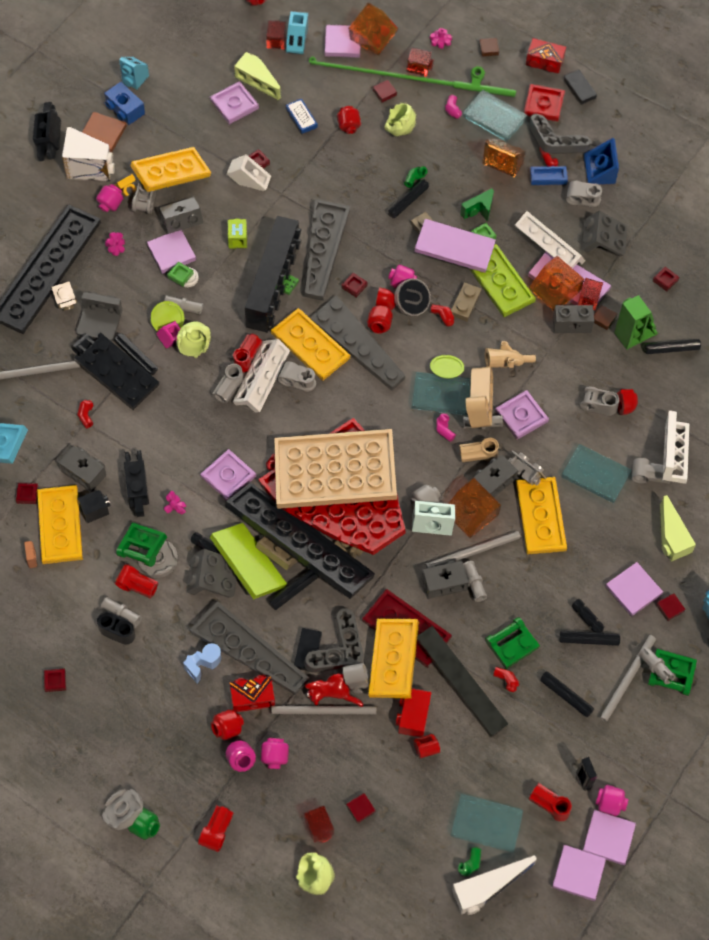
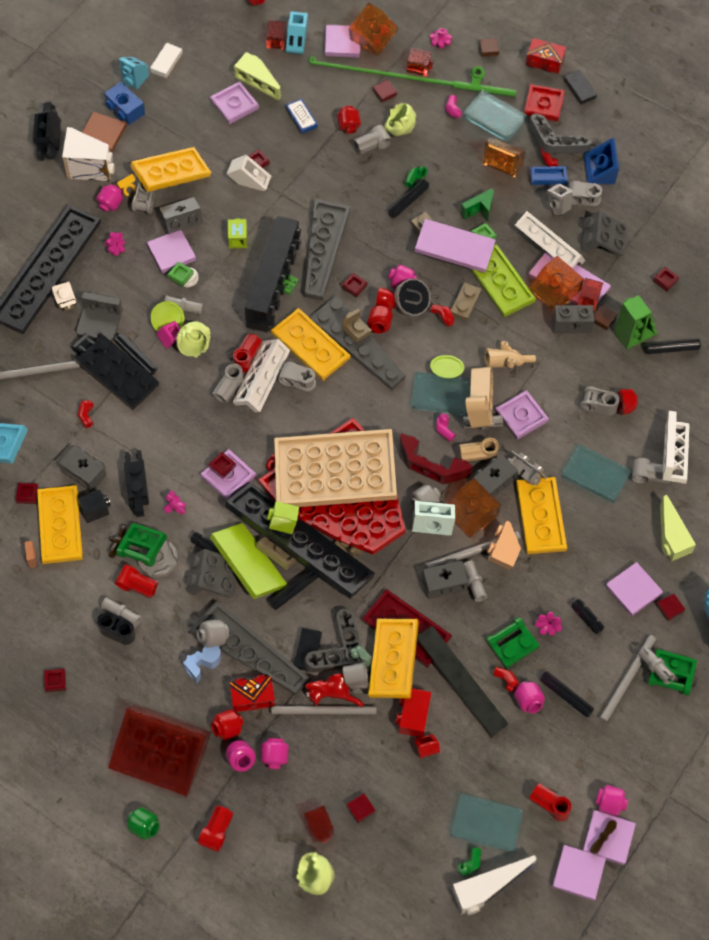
(116, 541): none -> dark brown piece
(122, 809): light grey tile -> none
(159, 749): none -> clear red slope
(166, 60): none -> white tile
(212, 633): none -> light grey head
(222, 465): none -> dark red tile
(283, 517): none -> lime brick
(355, 326): none -> dark tan bracket
(360, 652): none -> sand green arm
(376, 138): none -> light grey piece
(457, 471): none -> dark red slope
(506, 547): none -> light nougat slope
(529, 697): none -> dark pink head
(548, 623): none -> dark pink plant
(560, 199): none -> light grey brick
(586, 774): black tile -> none
(589, 638): black axle -> none
(603, 837): none -> dark brown piece

